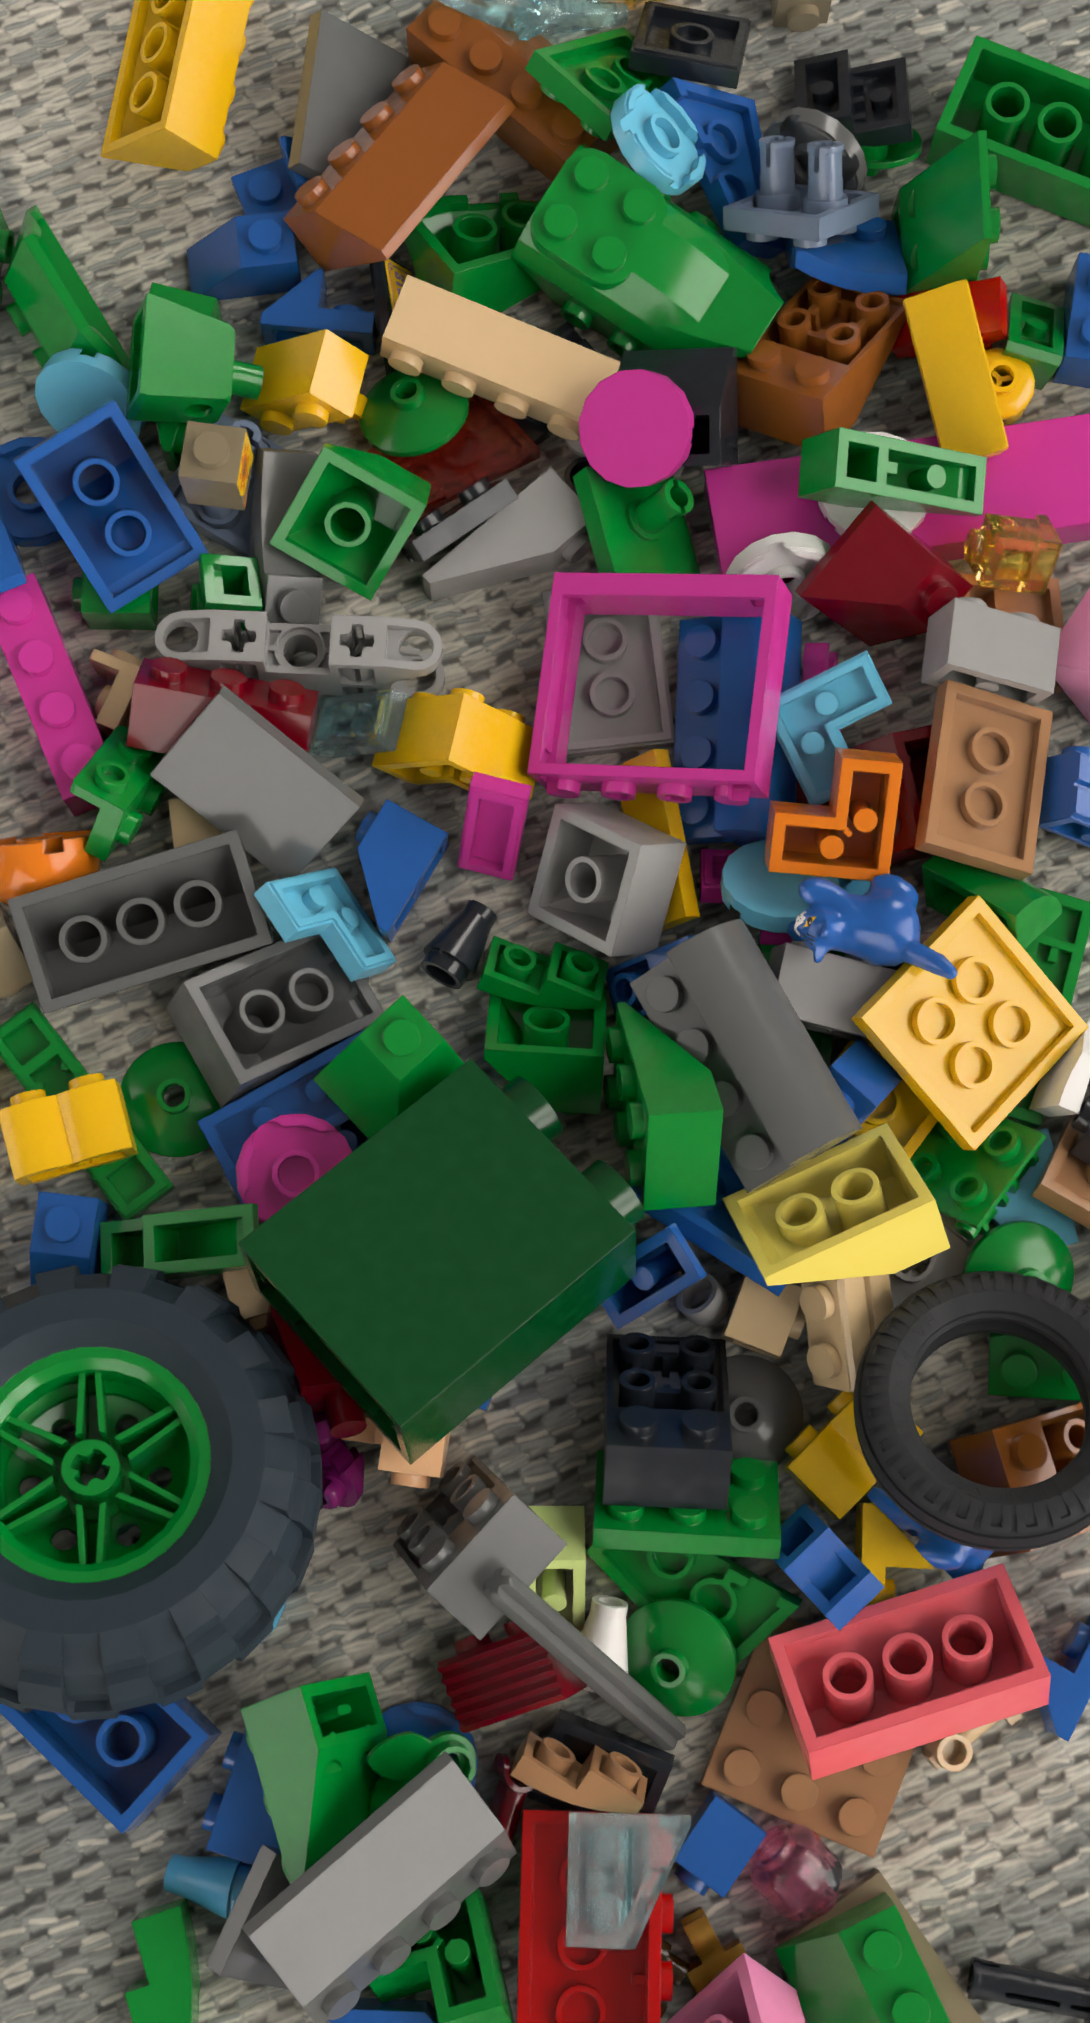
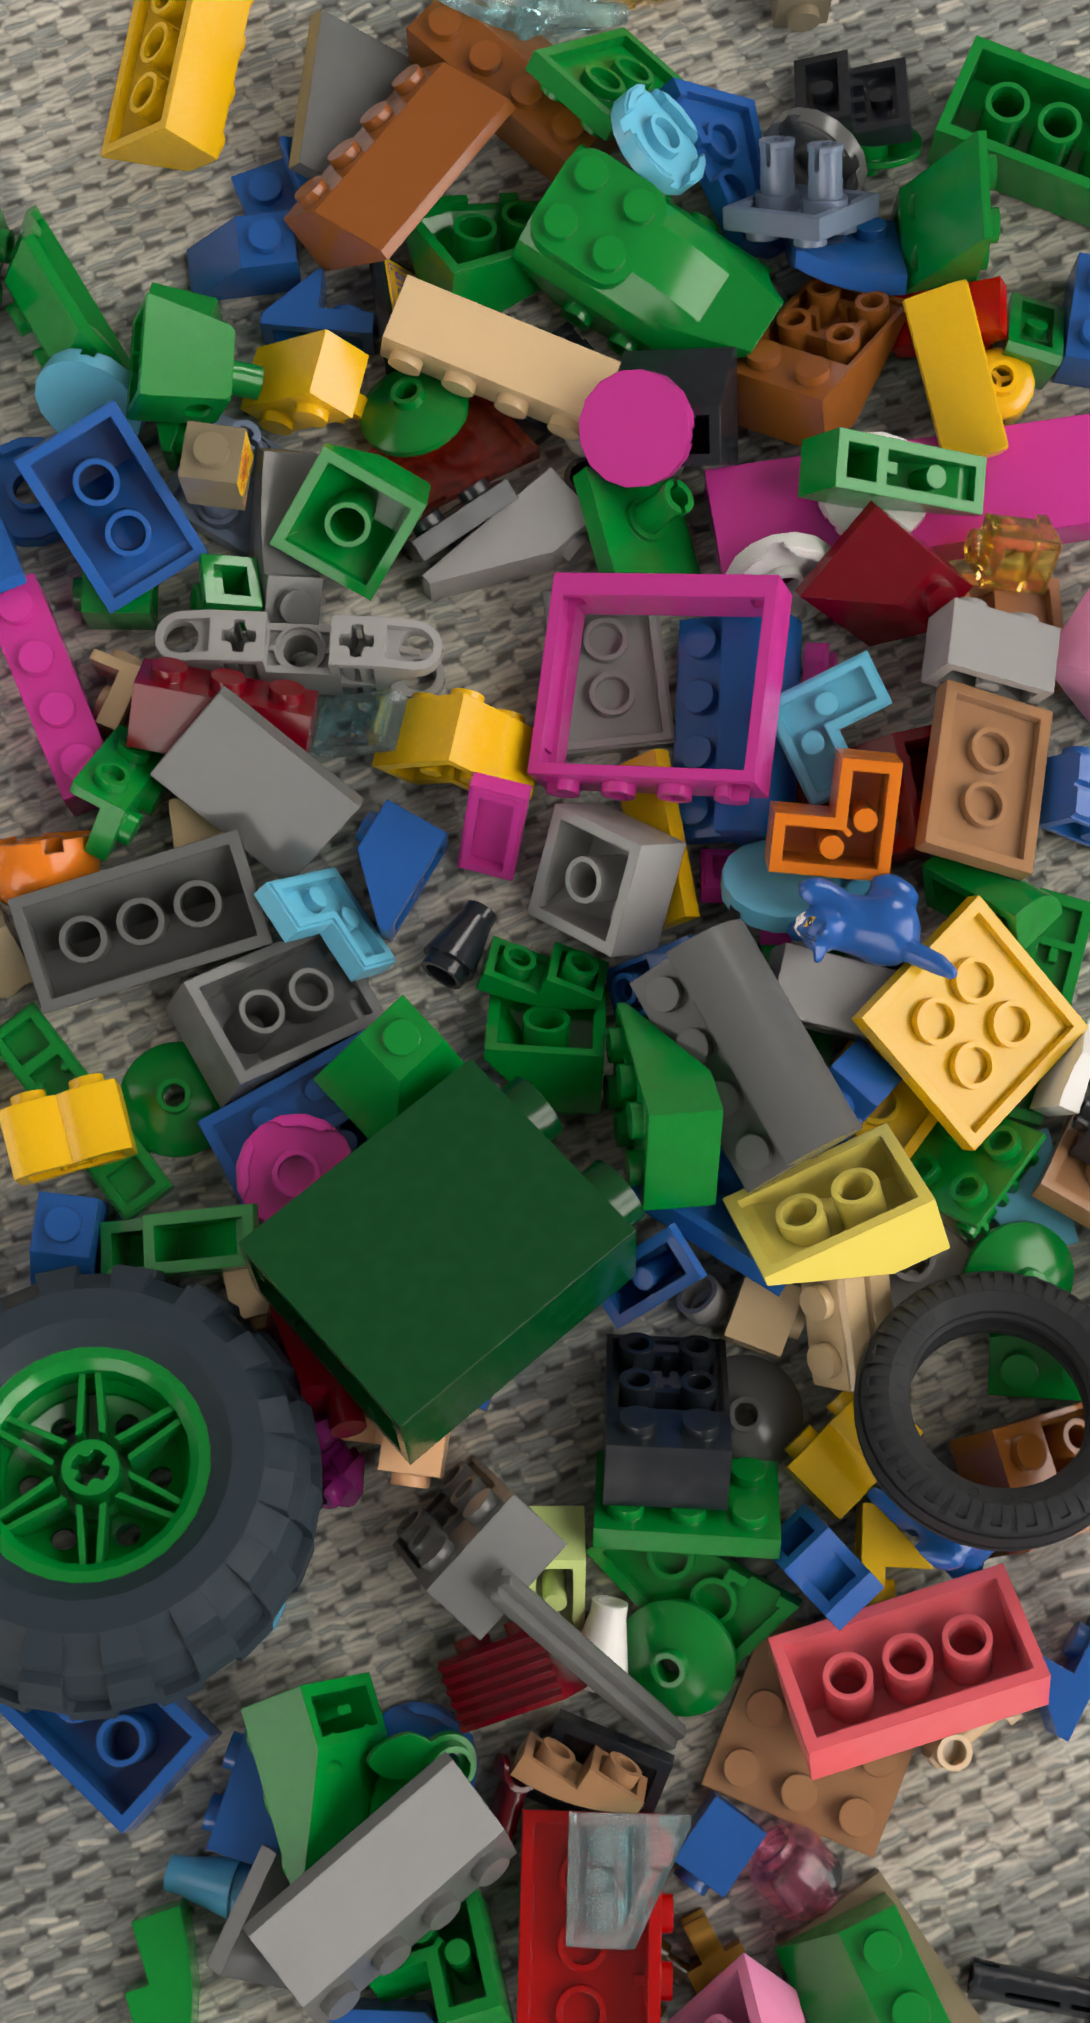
(690, 44): black plate -> none

